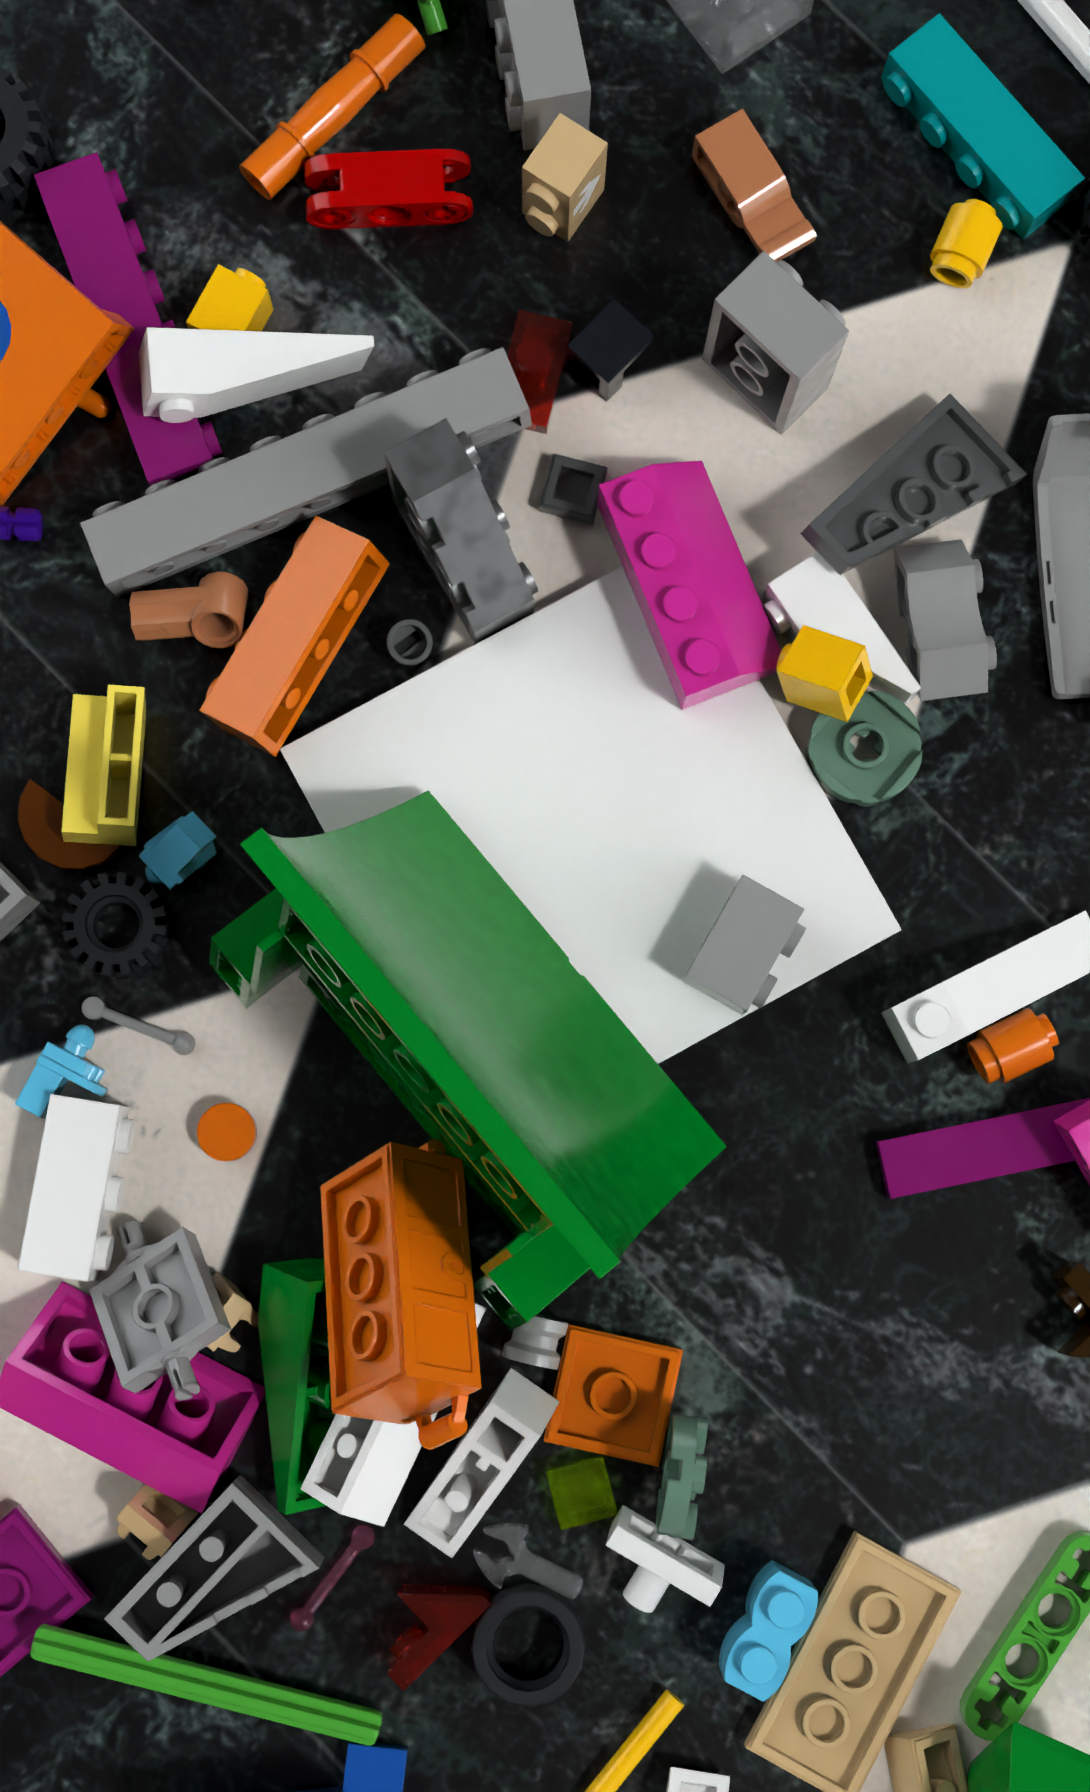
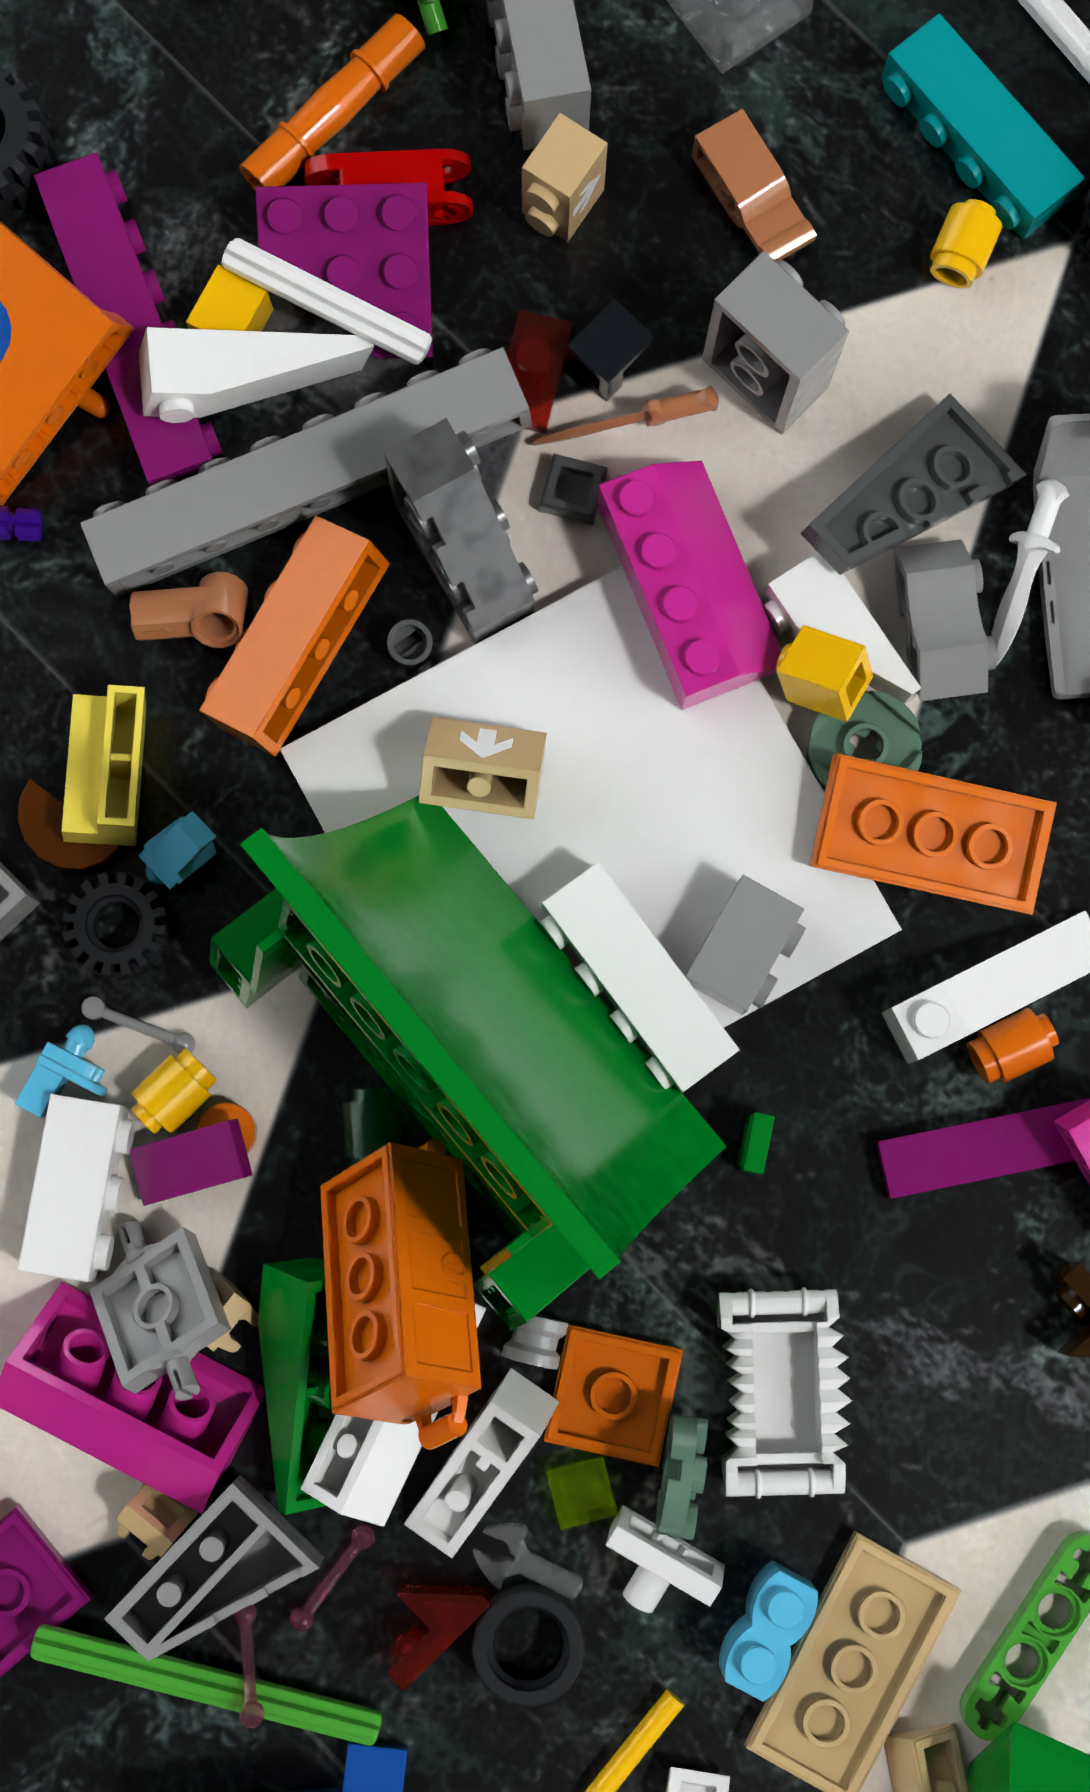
(172, 1092): none -> yellow brick
(190, 1162): none -> magenta tile
(252, 1711): none -> clear pink hinge
(326, 301): none -> white axle
(357, 239): none -> magenta plate
(370, 1123): none -> clear green brick
(482, 767): none -> tan brick
(638, 979): none -> white brick
(654, 412): none -> nougat sword
(755, 1143): none -> green tile
(784, 1394): none -> white piece
(932, 834): none -> orange tile
(1031, 551): none -> white sword

